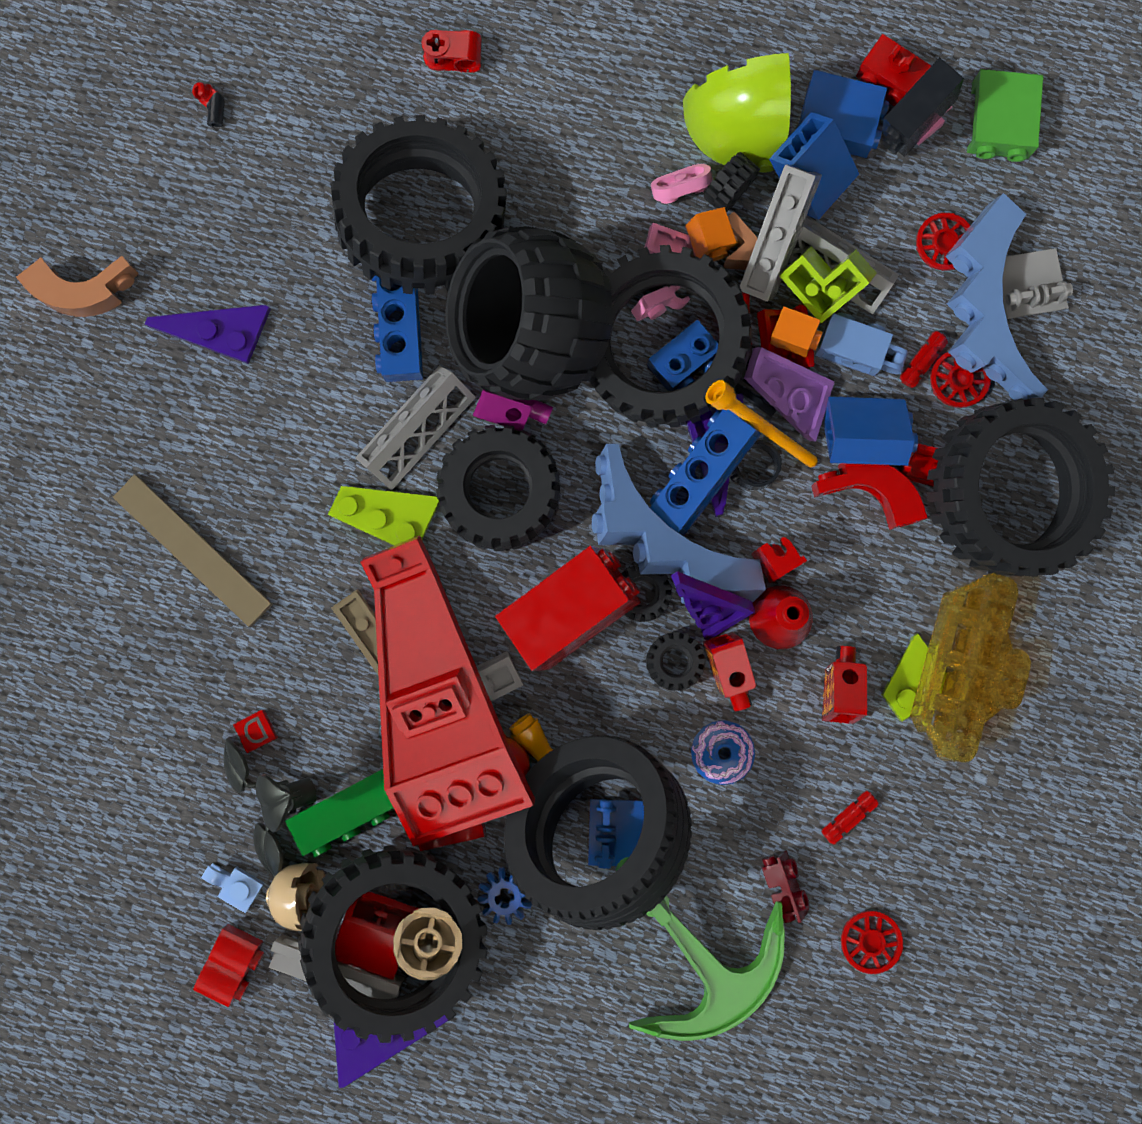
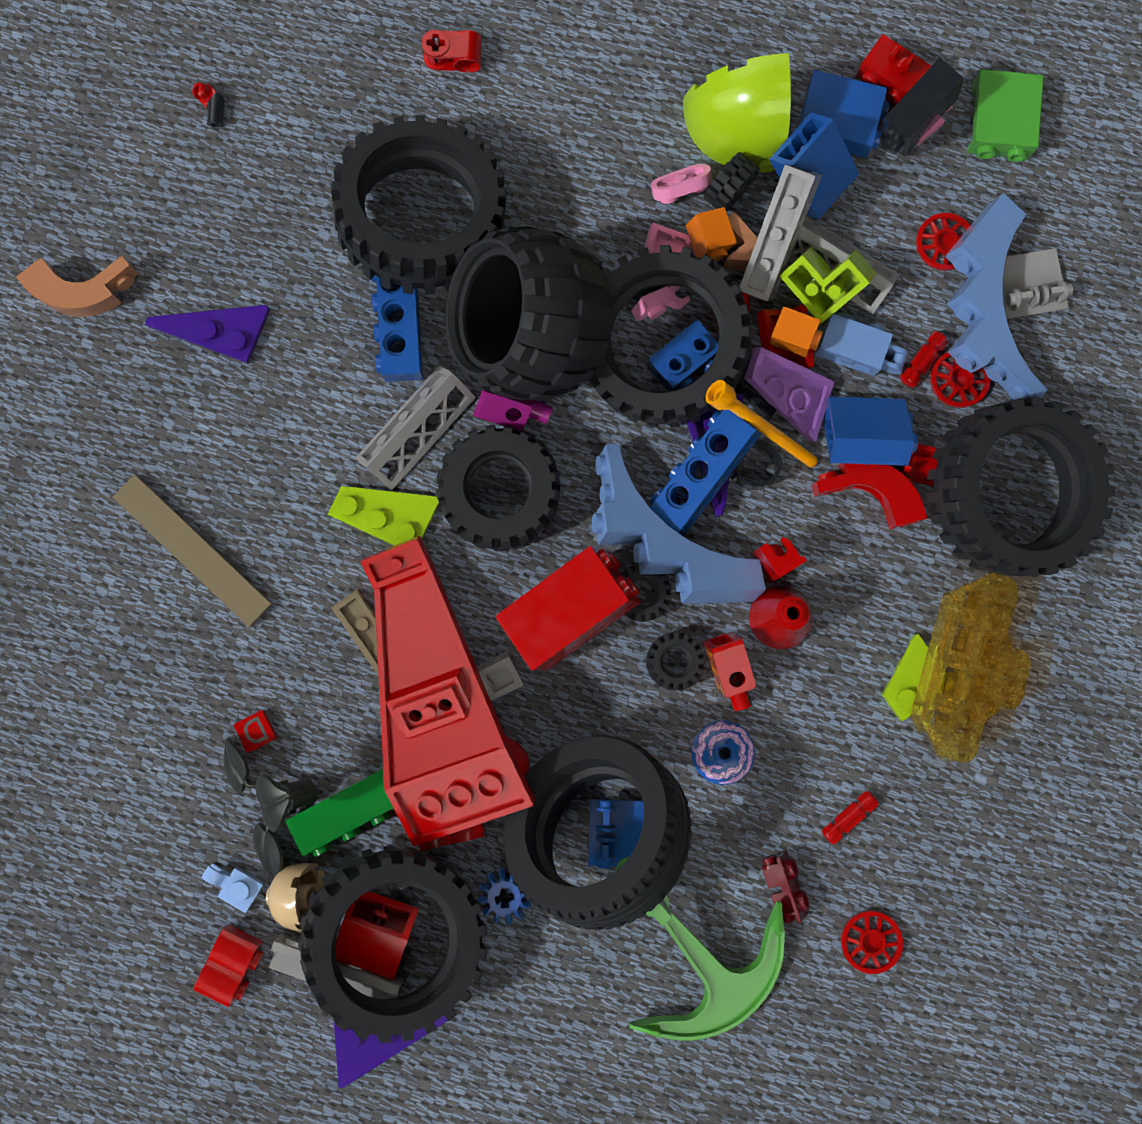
(427, 944): tan cylinder -> none
(530, 736): light orange cone -> none
(711, 606): dark purple wing -> none
(841, 700): red torso -> none

